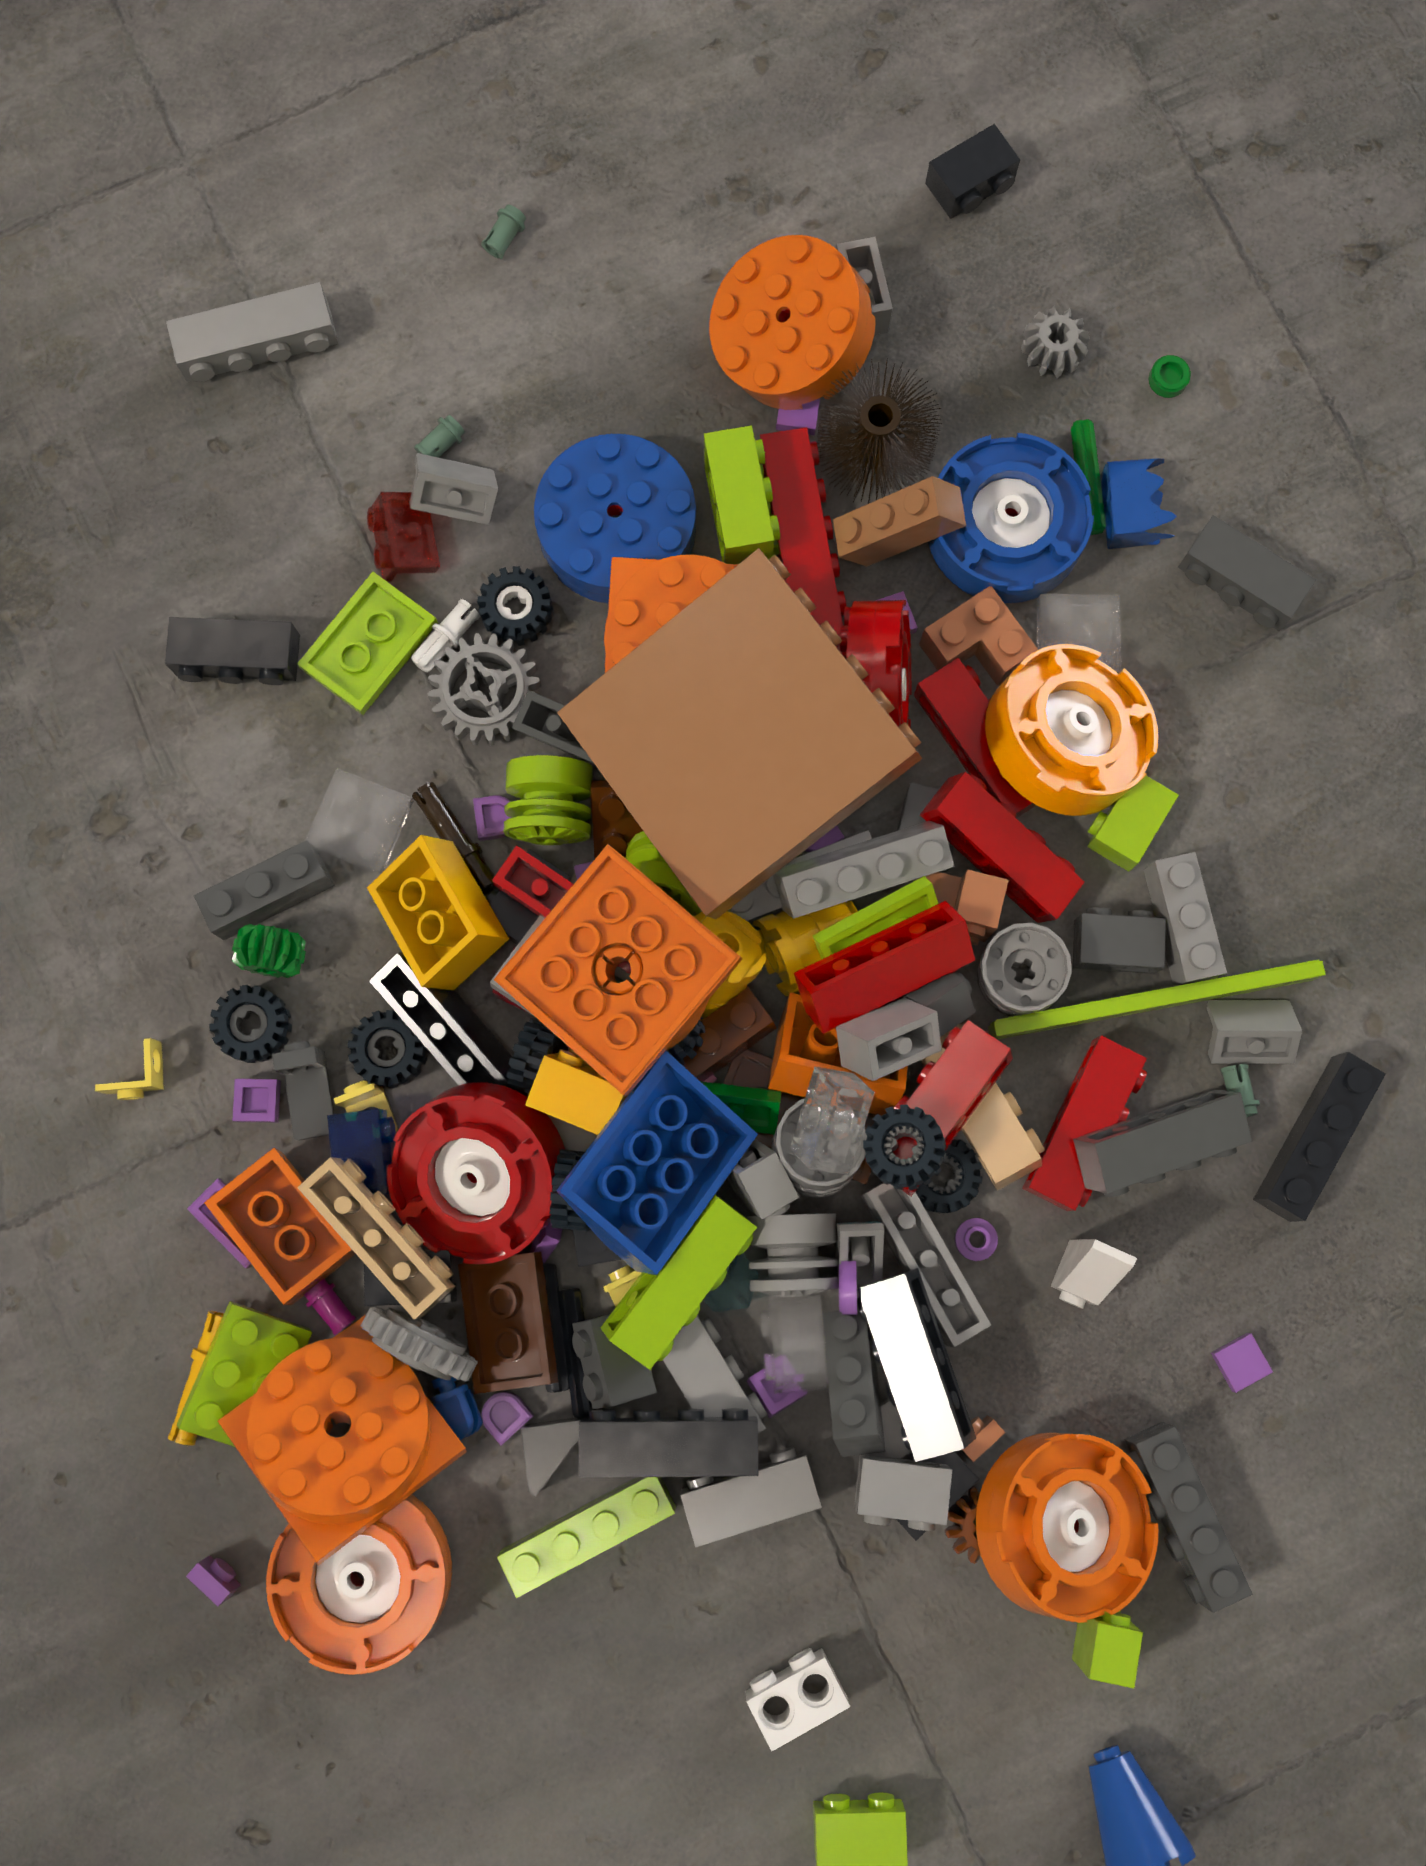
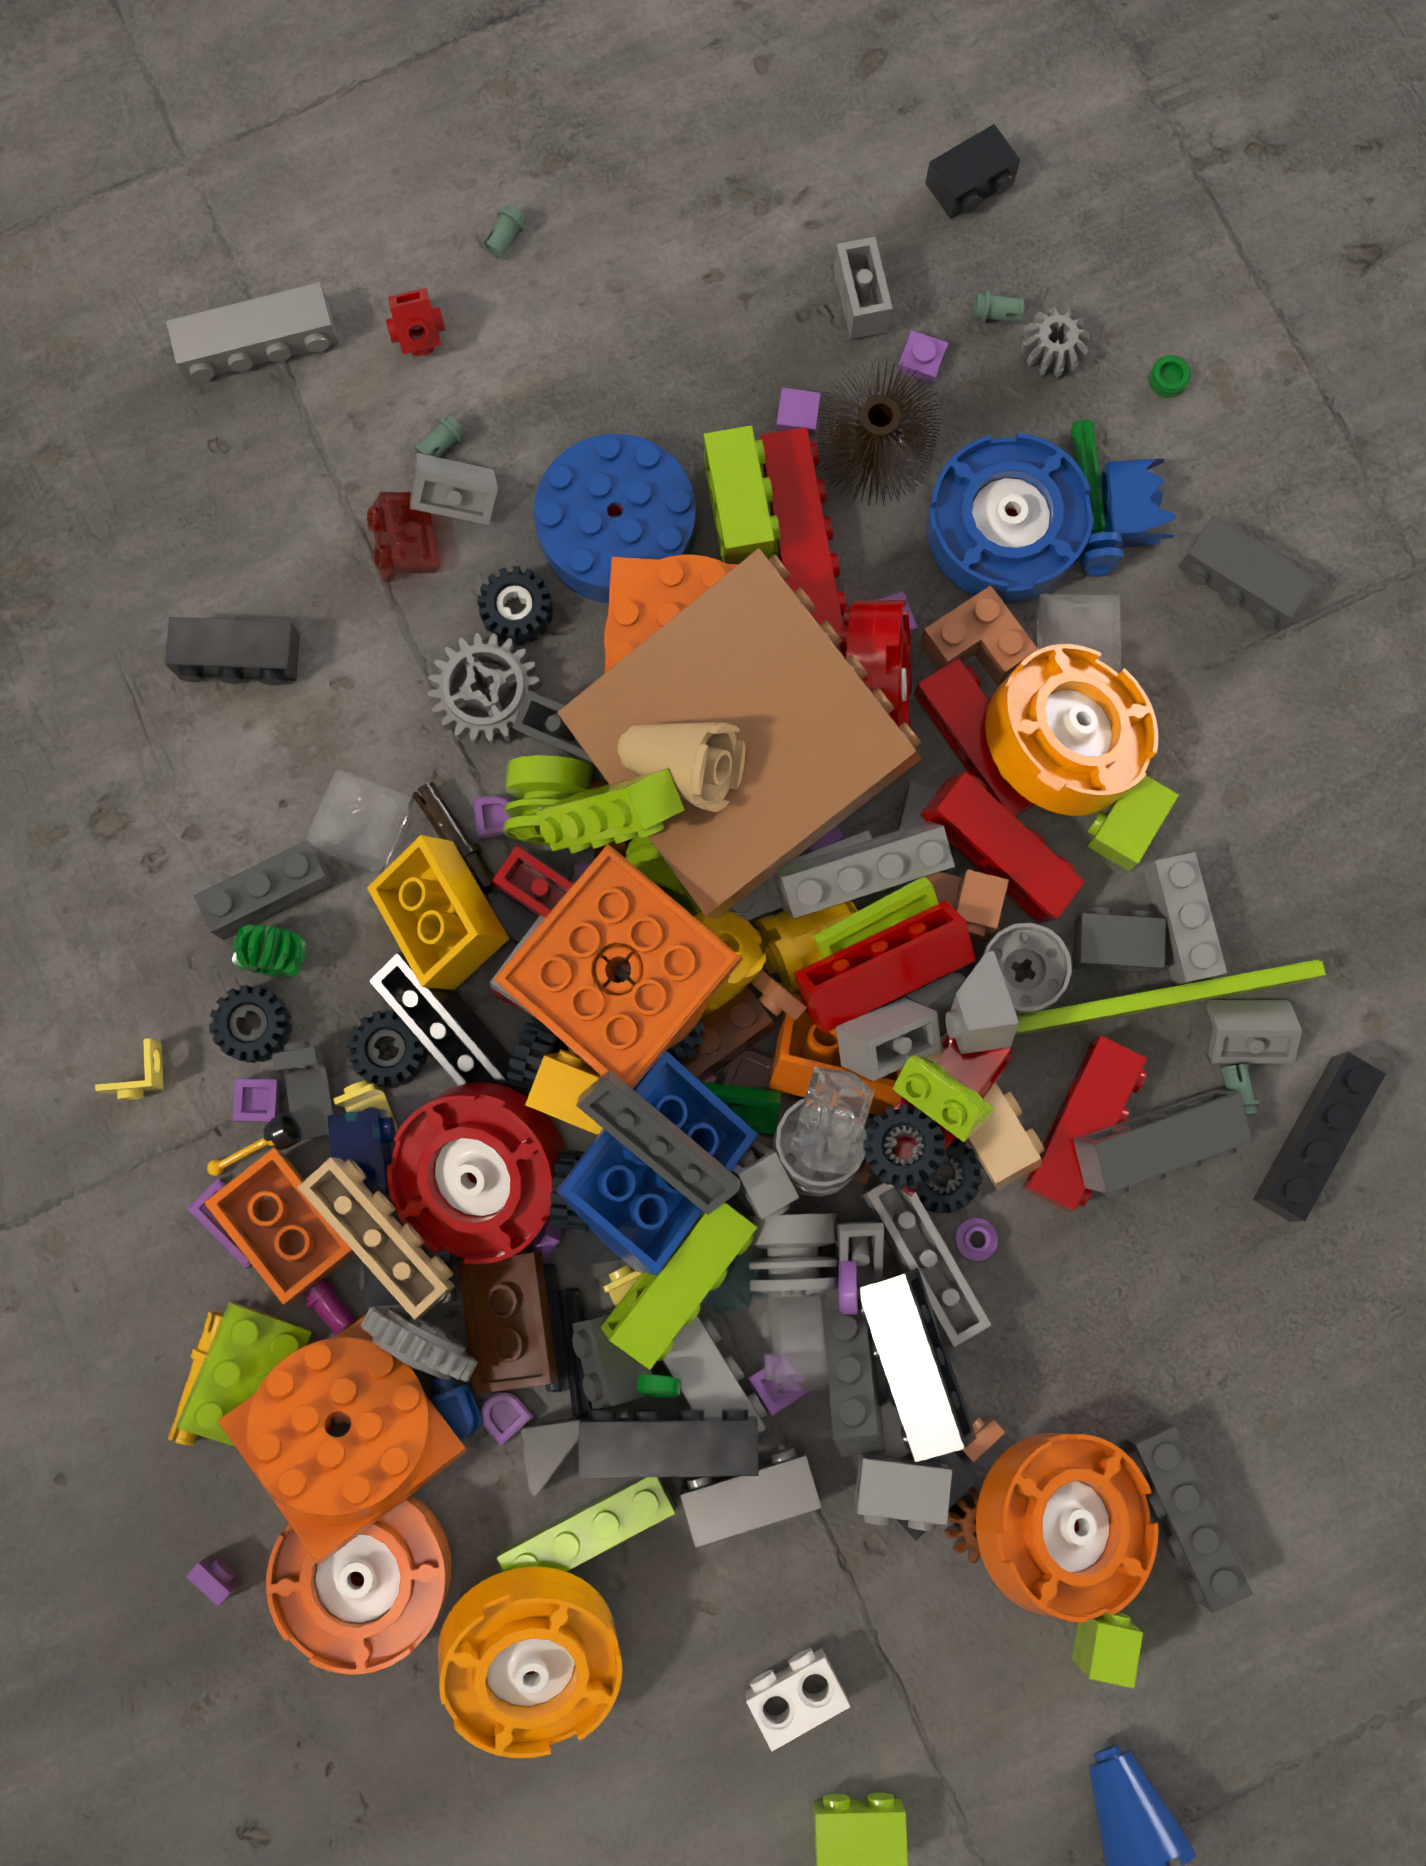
(279, 1133): none -> black hinge
(367, 643): lime plate -> none
(415, 322): none -> red brick
(444, 635): white axle -> none
(528, 1661): none -> light orange piece
(611, 812): none -> lime brick
(658, 1142): none -> dark grey plate
(658, 1386): none -> green tile
(700, 757): none -> tan cone
(777, 997): none -> nougat plate
(791, 321): orange piece -> none
(899, 521): medium nougat brick -> none
(924, 355): none -> medium lavender plate
(942, 1097): none -> lime bracket
(982, 1010): none -> light grey slope
(997, 307): none -> sand green pin
(1090, 1271): white slope -> none
(1101, 553): none -> blue arm
(1241, 1362): medium lavender tile -> none

